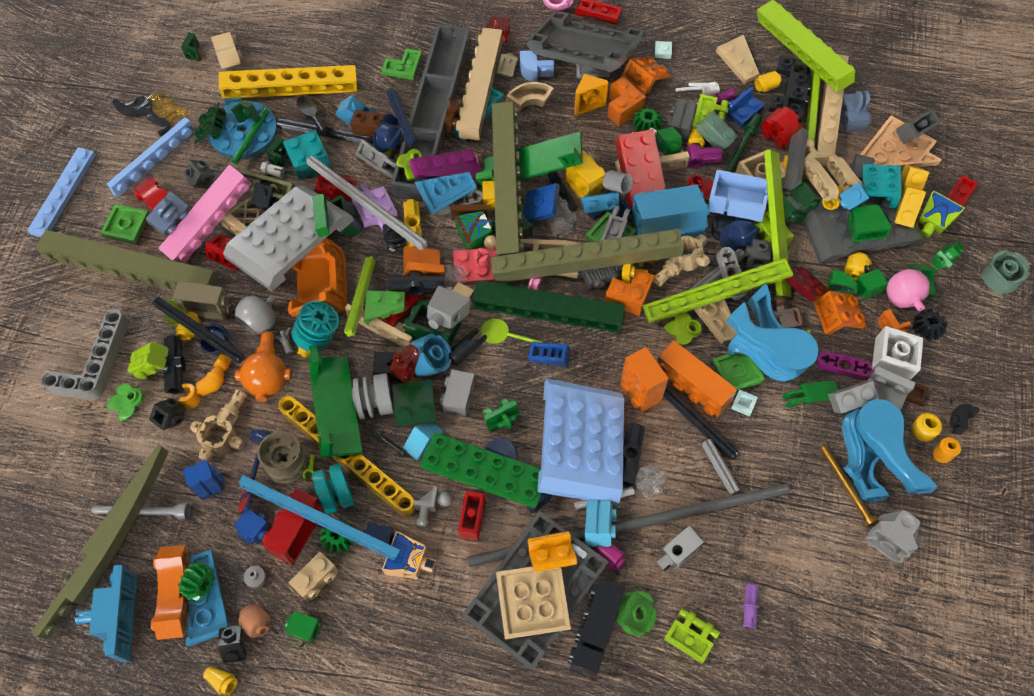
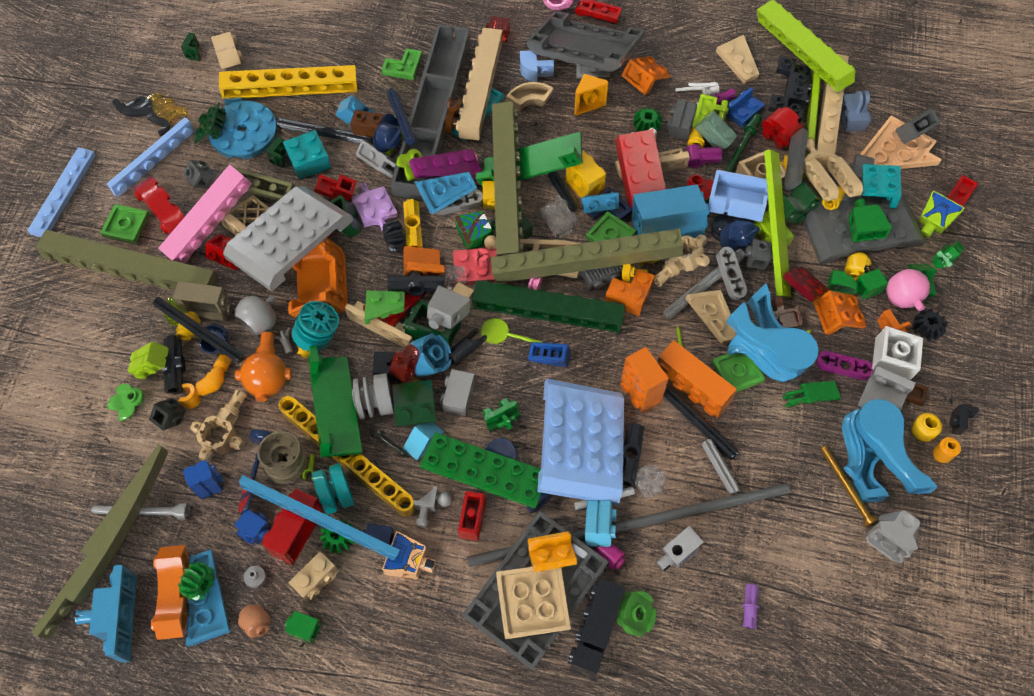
(95, 362): light grey beam -> none
(167, 214): sand blue brick -> none
(220, 680): yellow cone -> none
(231, 644): black bracket -> none
(244, 111): dark green bracket -> none
(248, 139): green bar -> none
(262, 196): black bracket -> none
(271, 169): white pin -> none
(309, 110): black piece -> none
(320, 215): green piece -> none
(359, 297): lime axle -> none
(367, 203): light grey axle -> none
(457, 210): reddish brown tile -> none
(507, 65): dark tan bracket -> none
(541, 203): blue plate -> none
(616, 225): light grey hinge -> none
(617, 181): light grey piece -> none
(625, 101): orange brick -> none
(663, 49): light aqua plate -> none
(669, 141): green brick -> none
(681, 328): lime plate -> none
(688, 640): lime plate -> none
(717, 290): lime tile -> none
(744, 402): light aqua plate -> none
(768, 81): yellow brick -> none
(852, 396): light grey brick -> none
(853, 196): dark azure bracket -> none
(912, 194): yellow arch -> none
(1005, 272): sand green brick -> none

